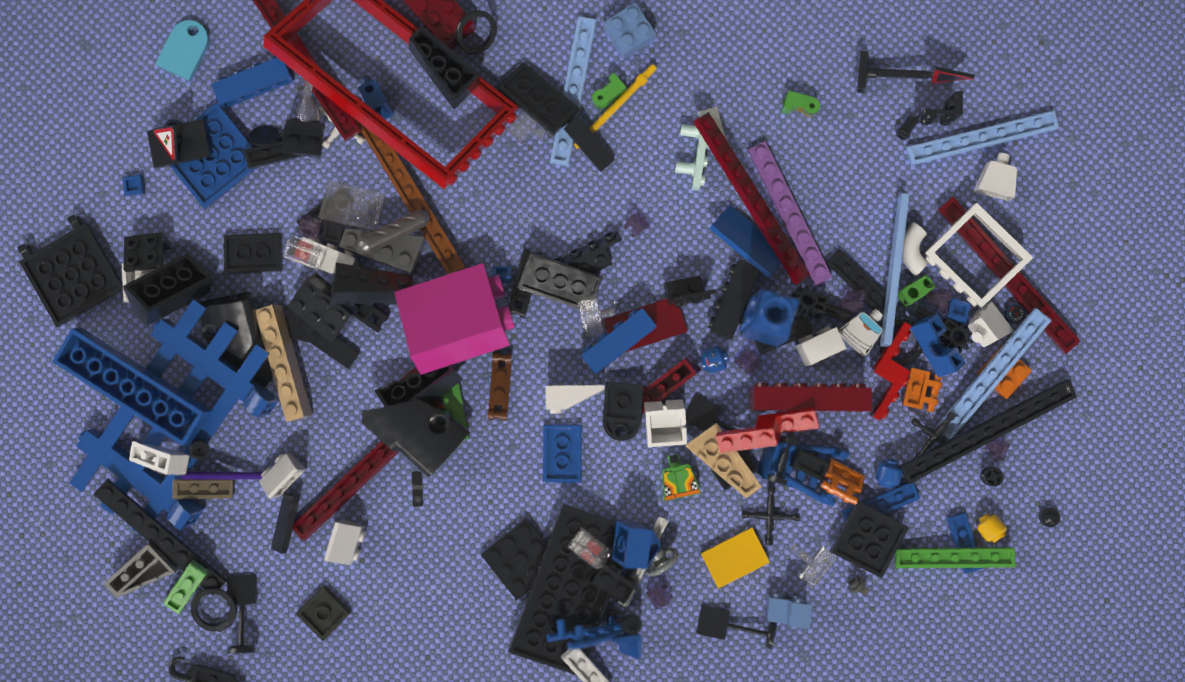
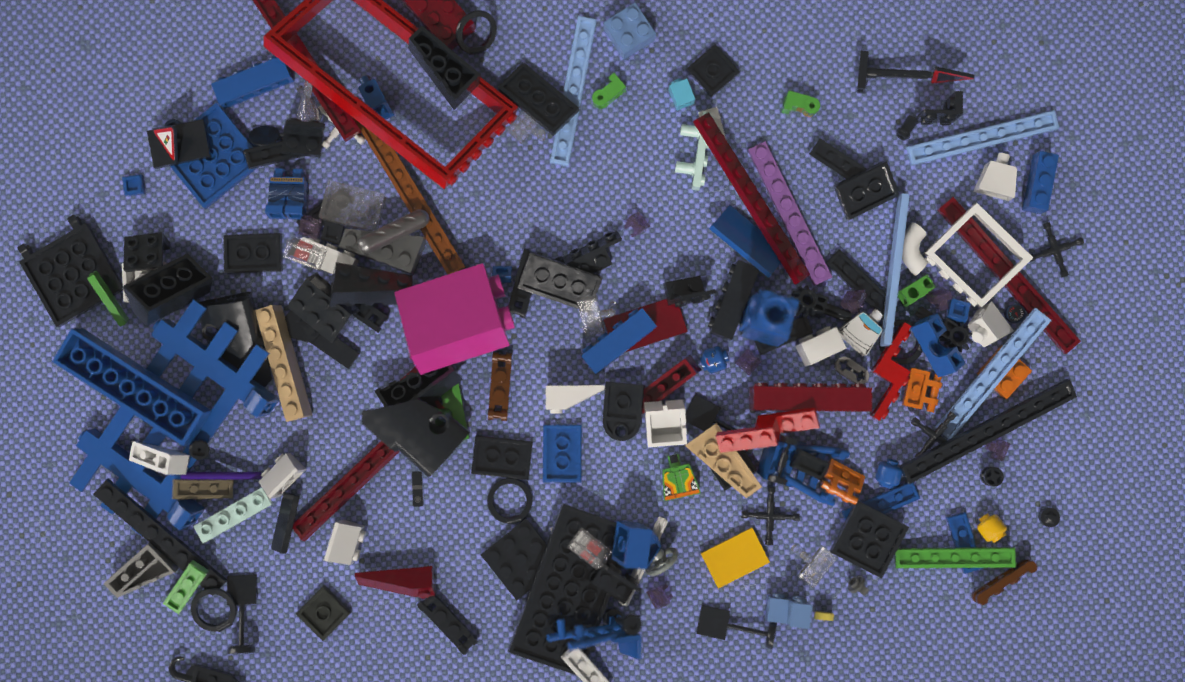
(108, 298): none -> bright green tile
(182, 51): medium azure tile -> none
(232, 515): none -> light aqua plate
(287, 195): none -> blue hips
(406, 581): none -> dark red slope
(448, 623): none -> black plate
(502, 457): none -> black tile
(512, 519): none -> black piece
(589, 144): black tile -> none
(641, 80): yellow bar -> none
(681, 93): none -> medium azure brick
(713, 70): none -> black tile
(823, 616): none -> light yellow tile
(835, 159): none -> black plate
(853, 367): none -> light grey beam
(866, 190): none -> black tile
(997, 584): none -> reddish brown plate
(1040, 182): none -> blue brick
(1056, 249): none -> black piece

